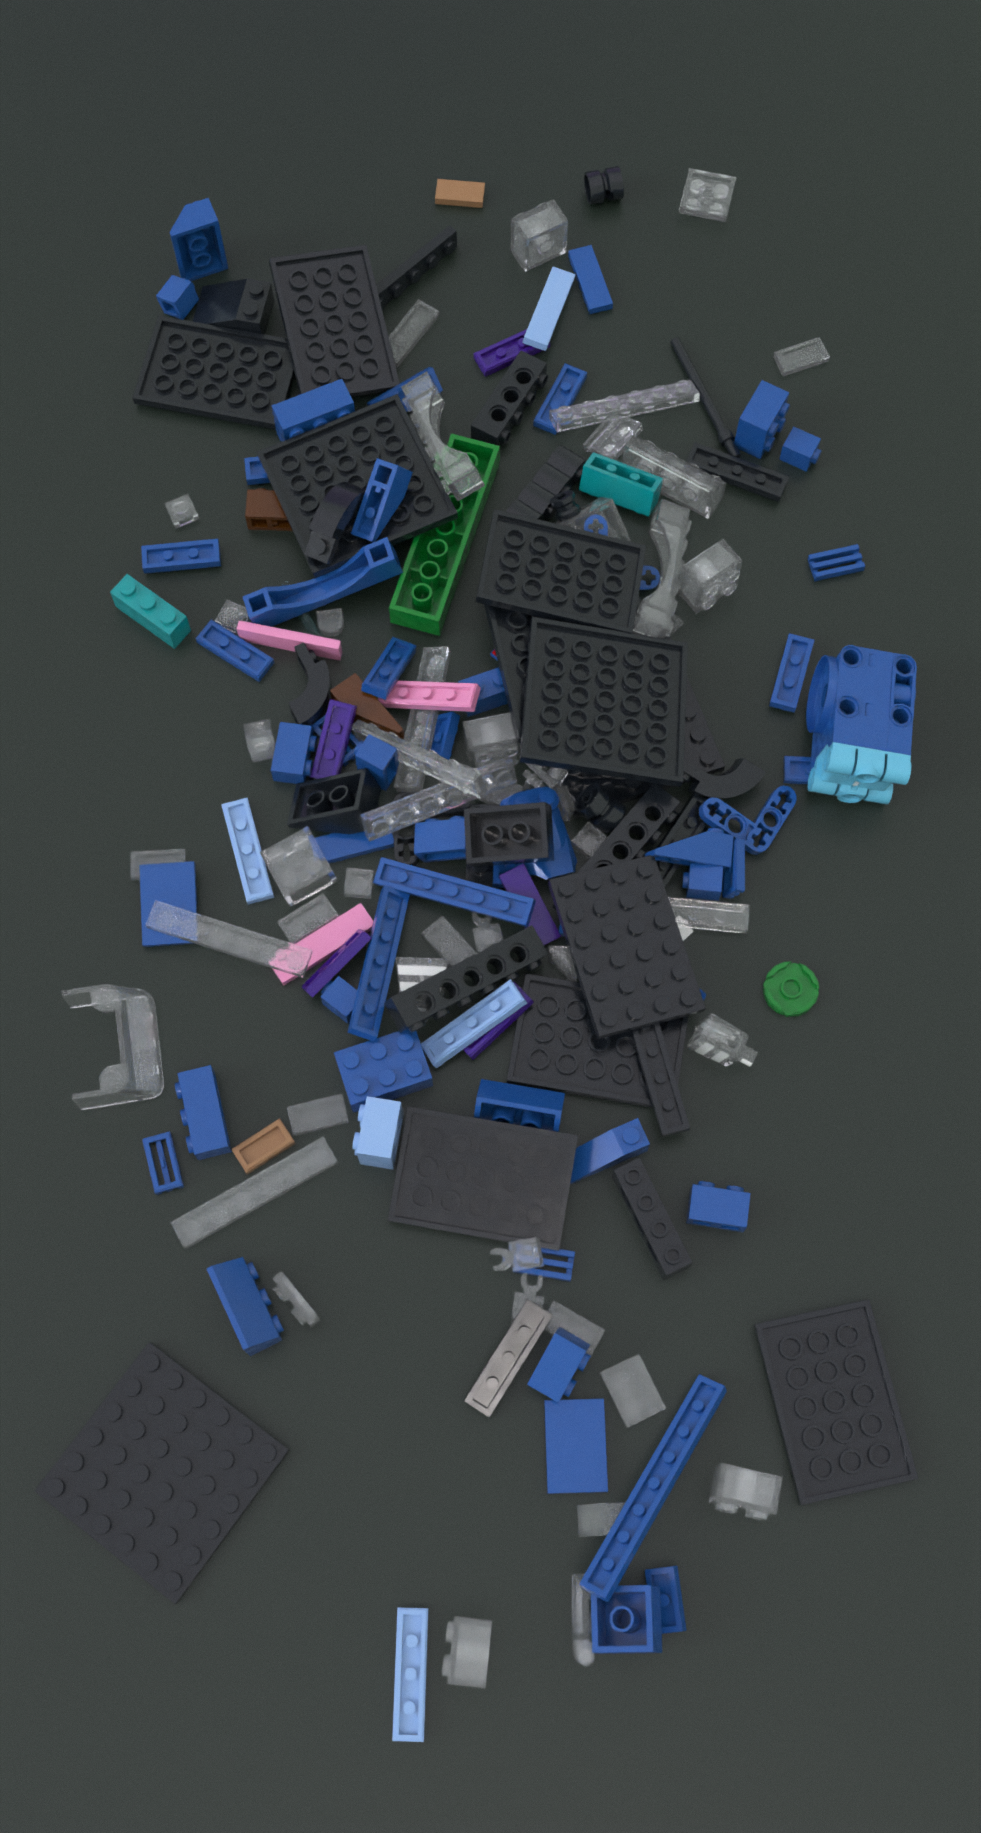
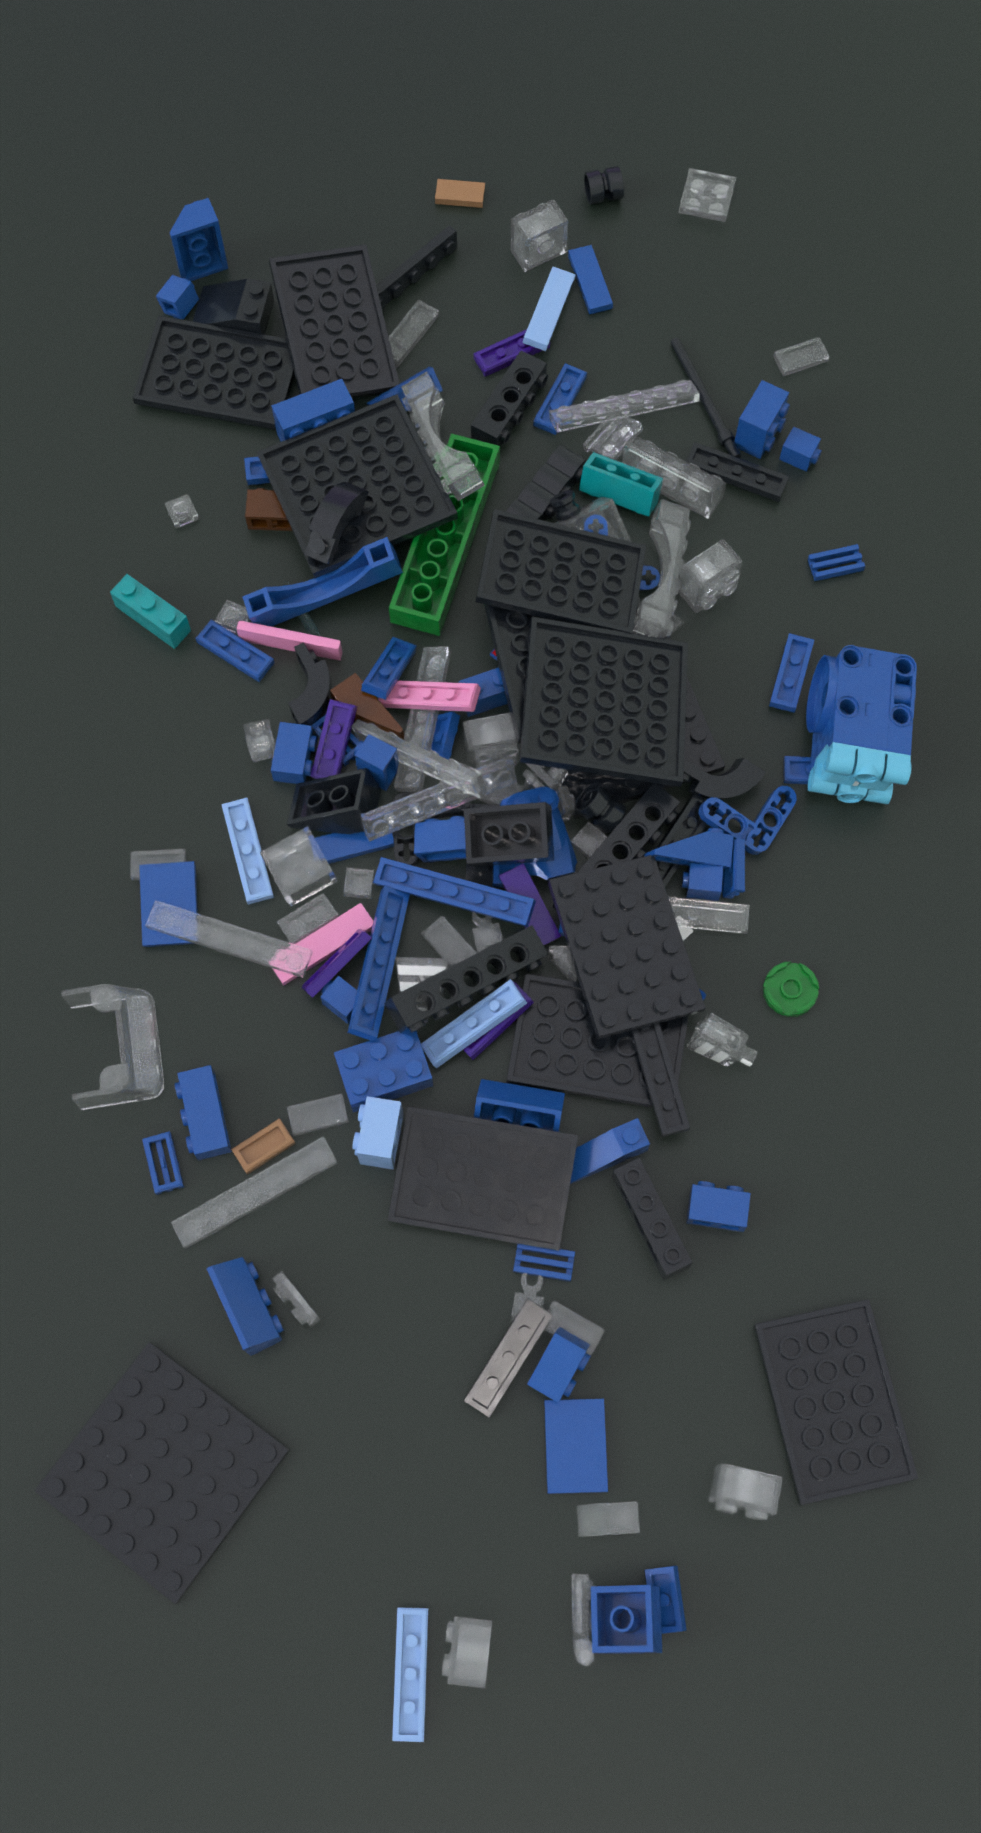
(181, 556): blue plate -> none
(330, 622): clear tile -> none
(381, 499): blue slope -> none
(523, 1255): clear plate -> none
(632, 1391): clear plate -> none
(652, 1488): blue plate -> none

